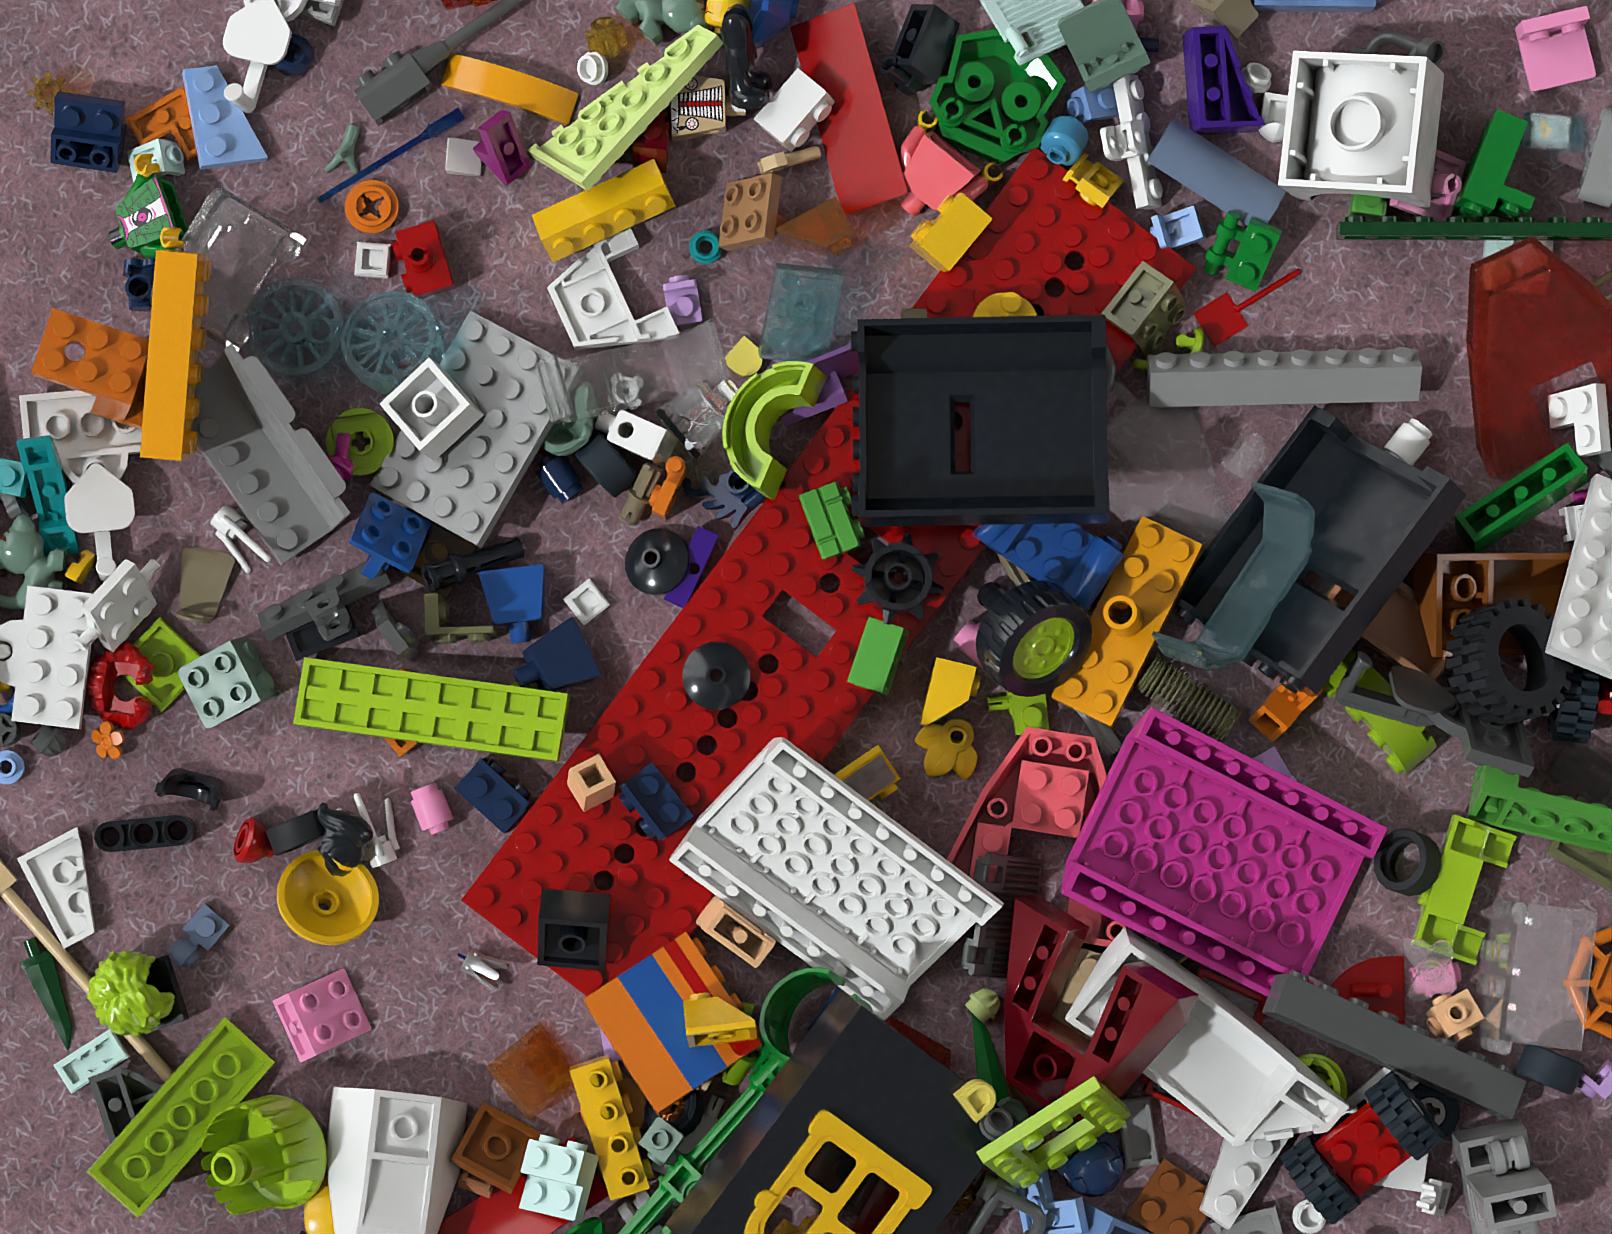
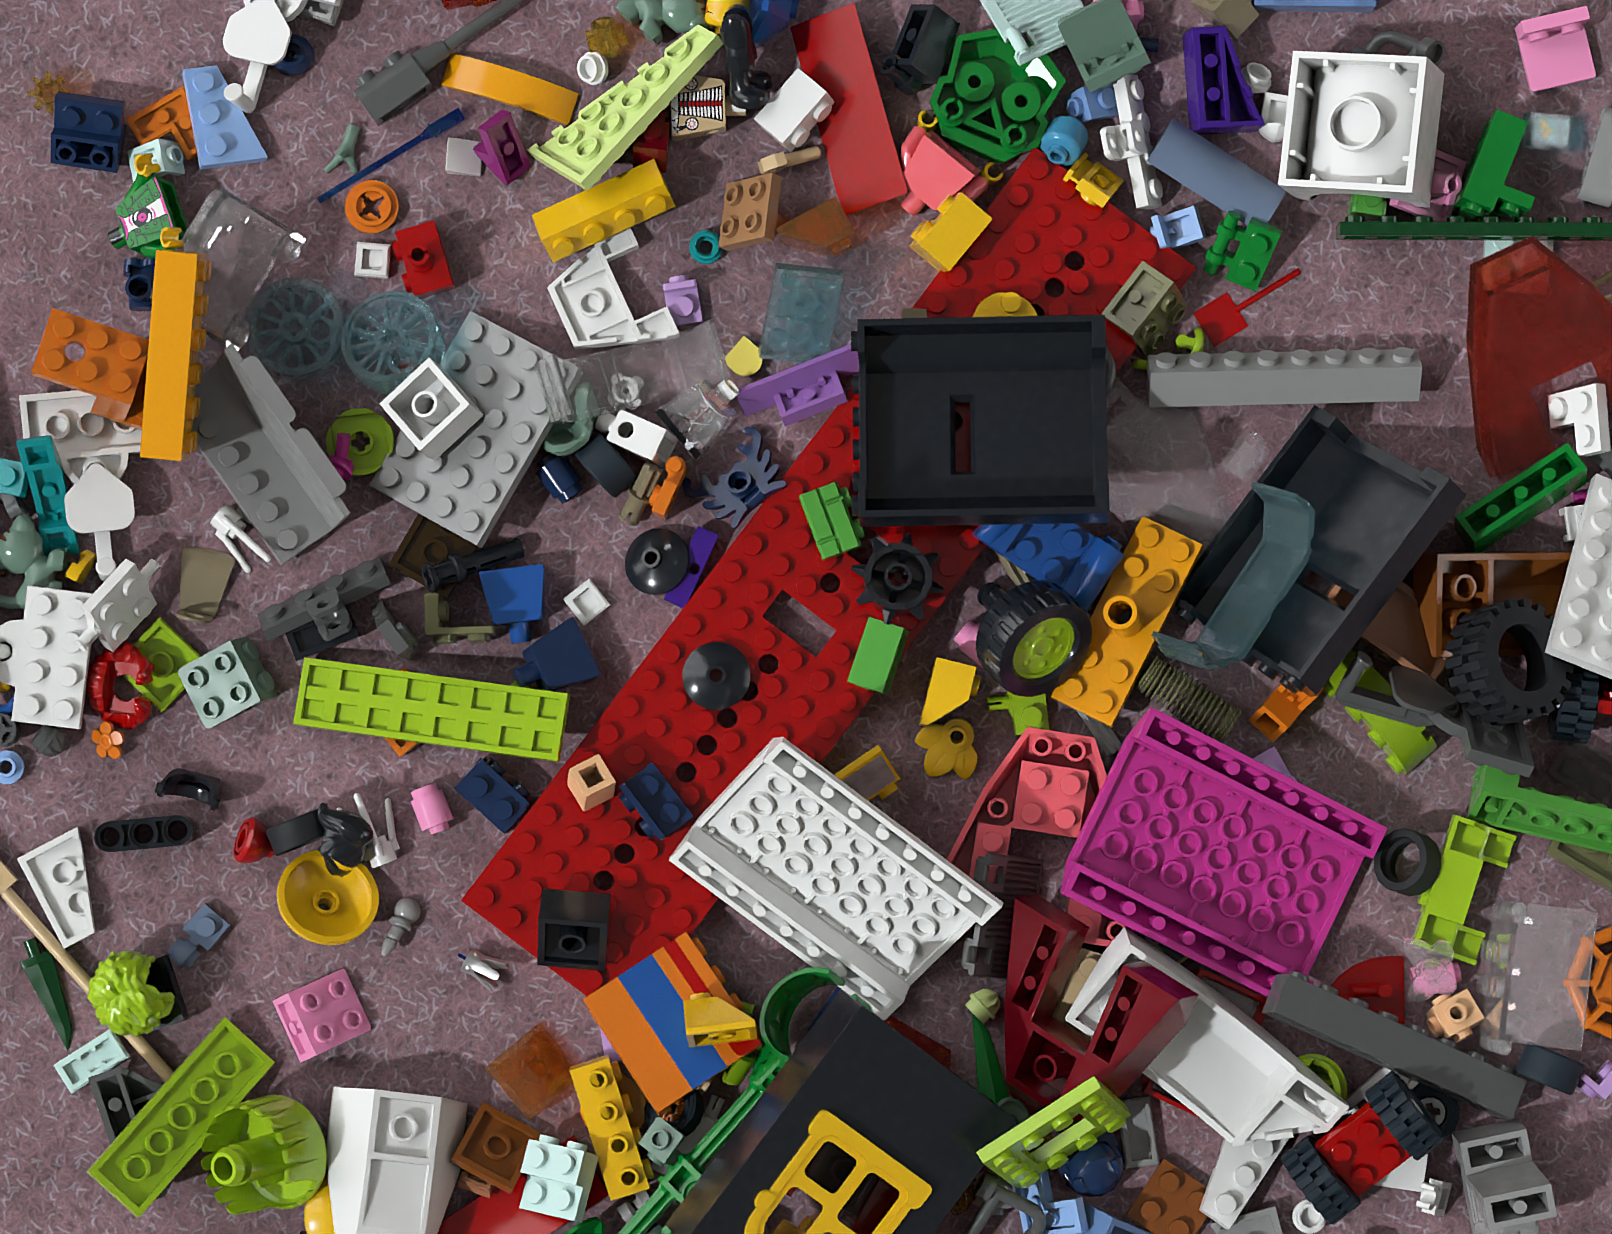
(388, 535): blue bracket -> none
(405, 913): none -> light grey bar
(735, 931): light nougat brick -> none
(755, 412): lime brick -> none
(976, 1098): light yellow tile -> none
(996, 1123): dark grey plate -> none
(1409, 441): white brick -> none
(1508, 1155): light grey wheel -> none

